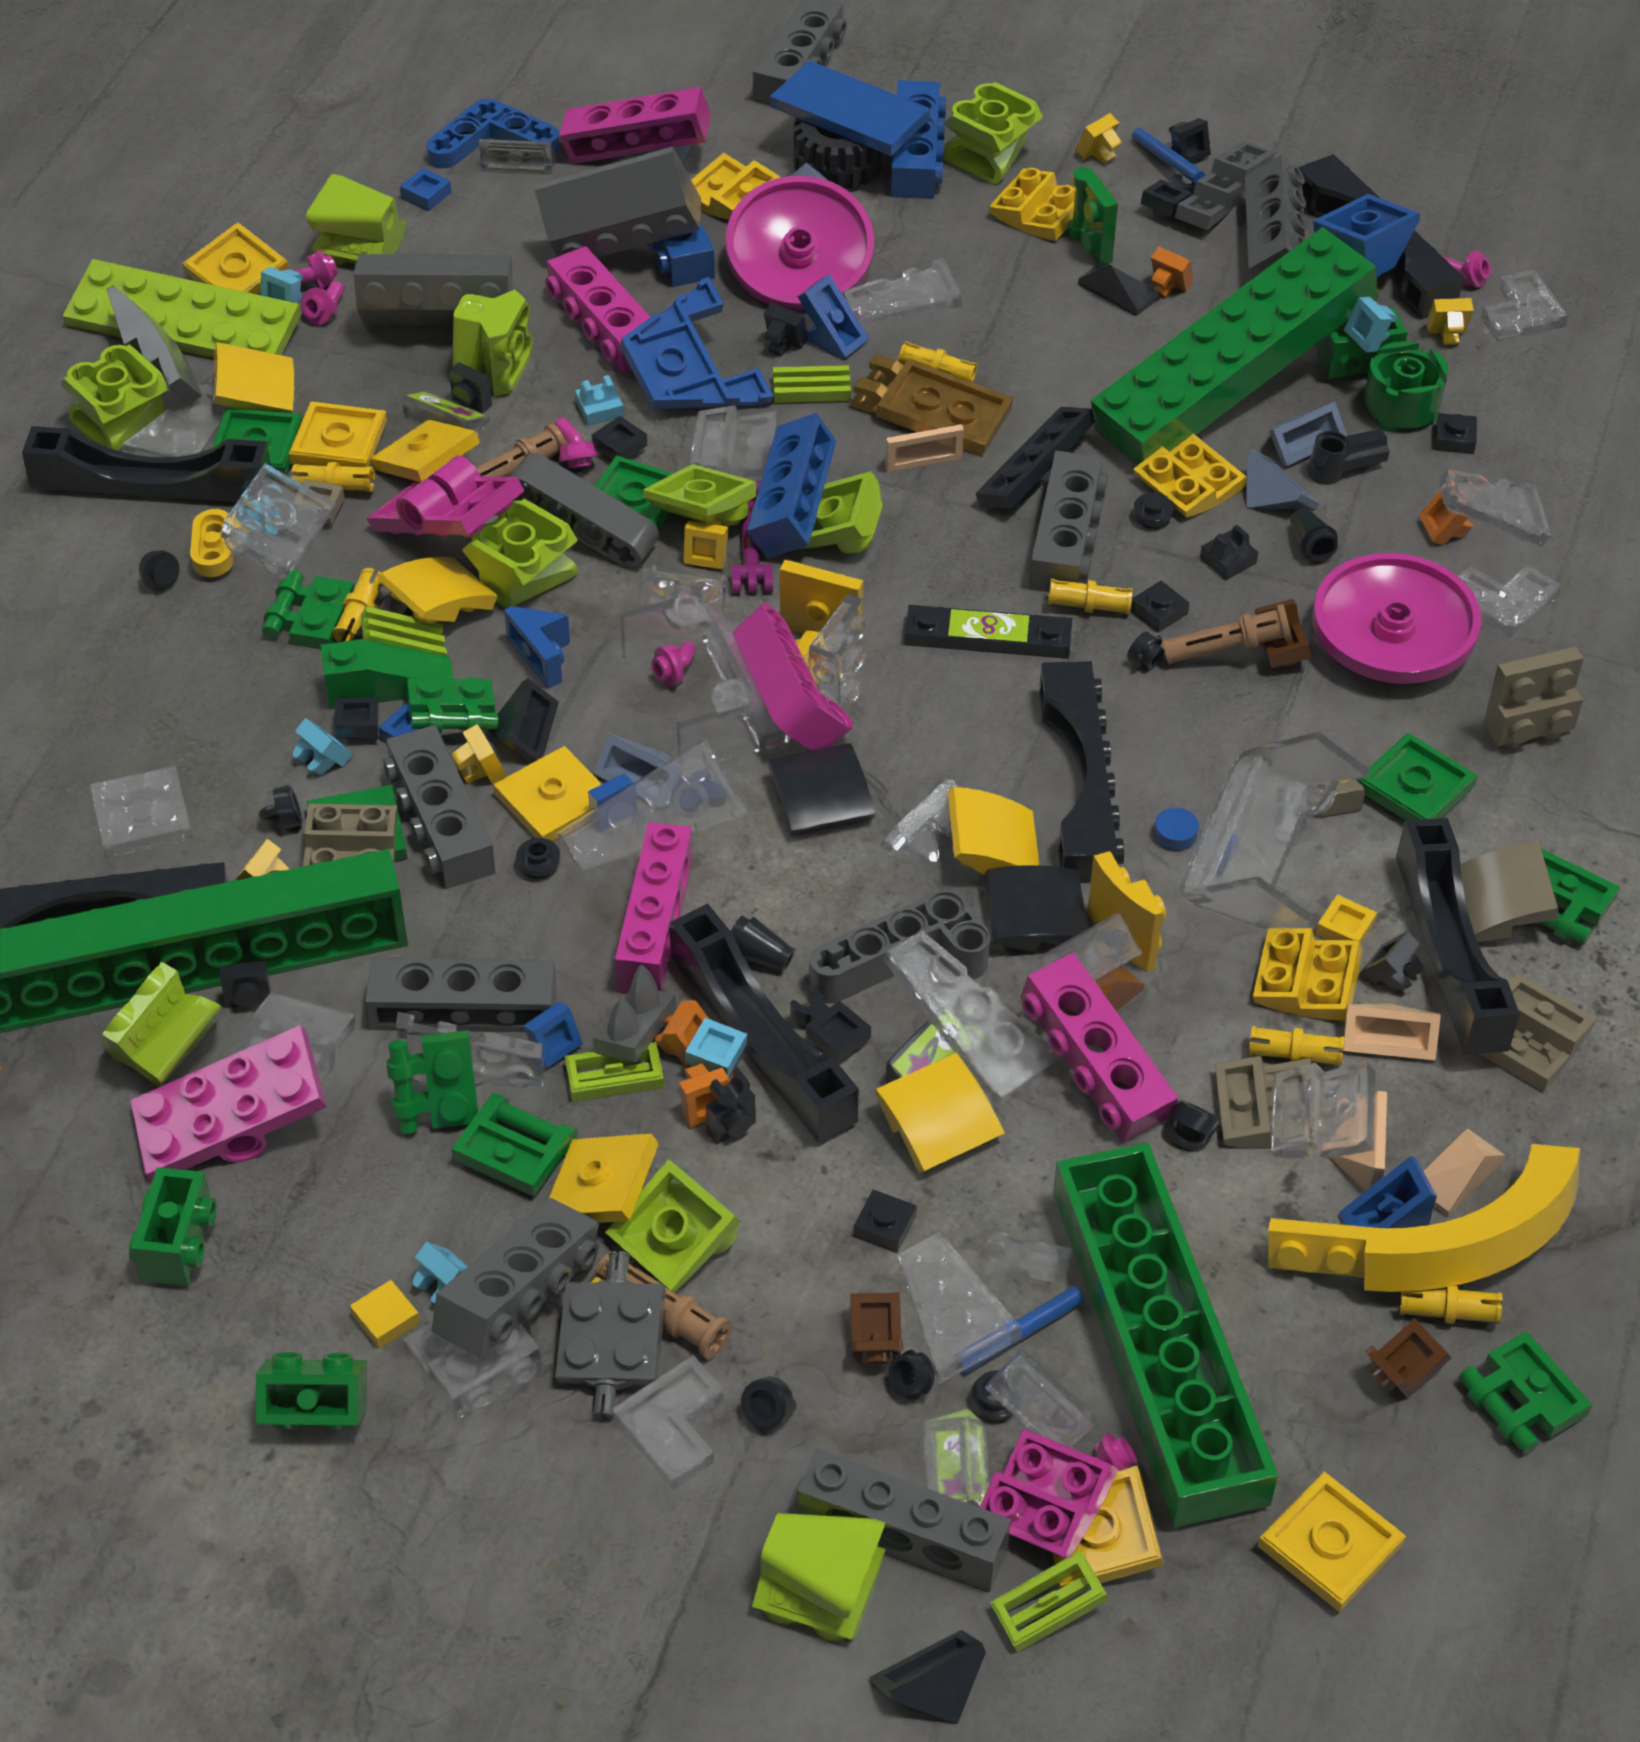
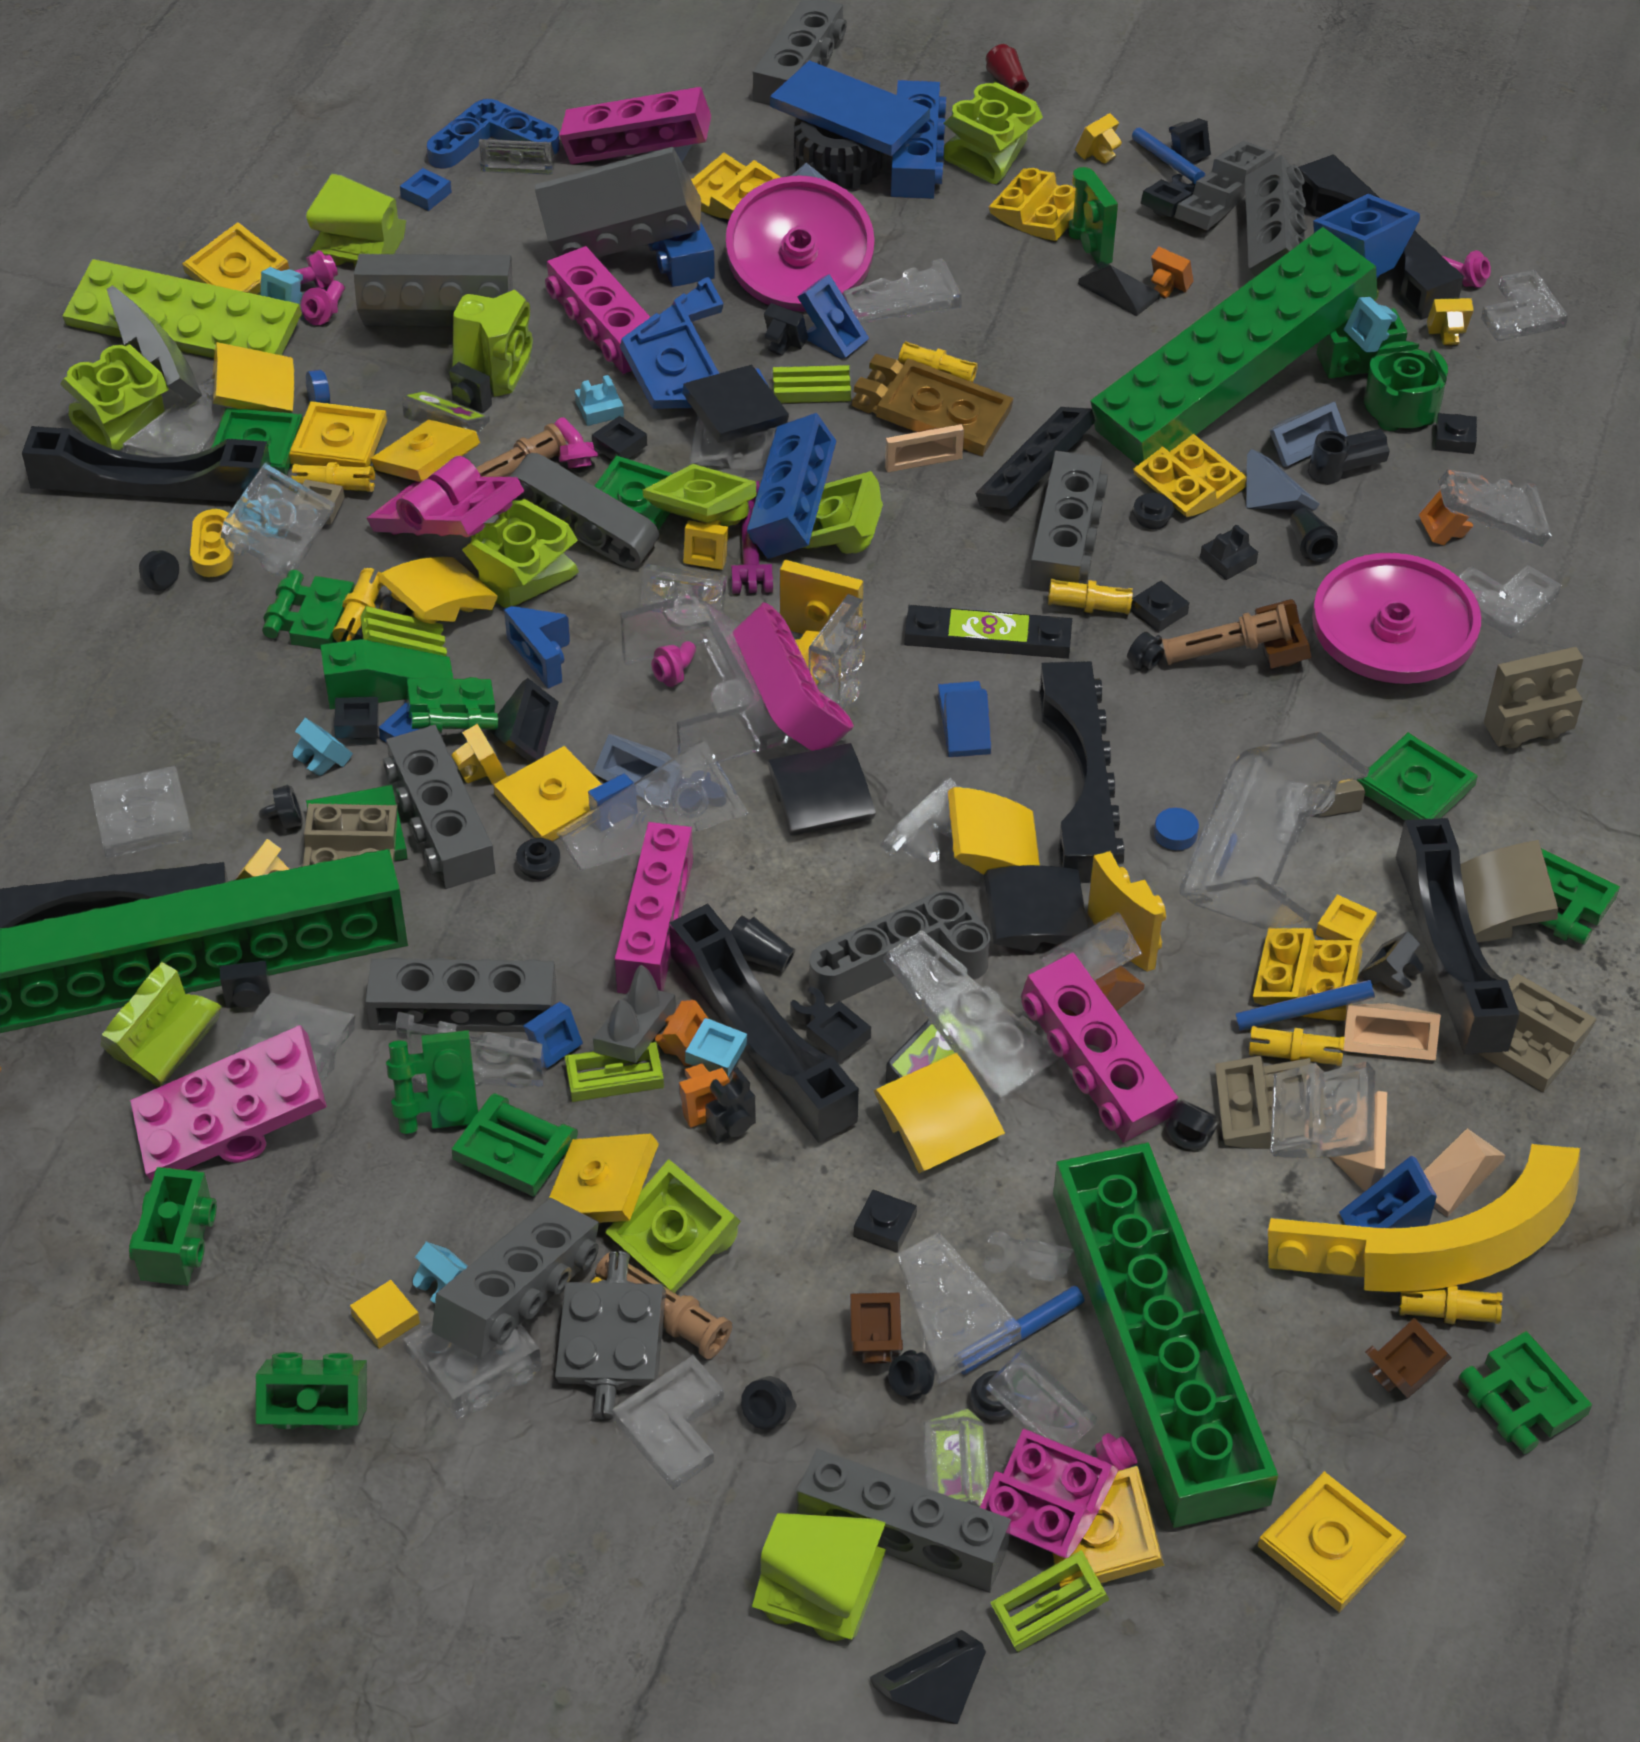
(317, 386): none -> blue tile
(735, 403): none -> black tile
(965, 718): none -> blue slope
(1006, 68): none -> dark red cone
(1305, 1005): none -> blue bar

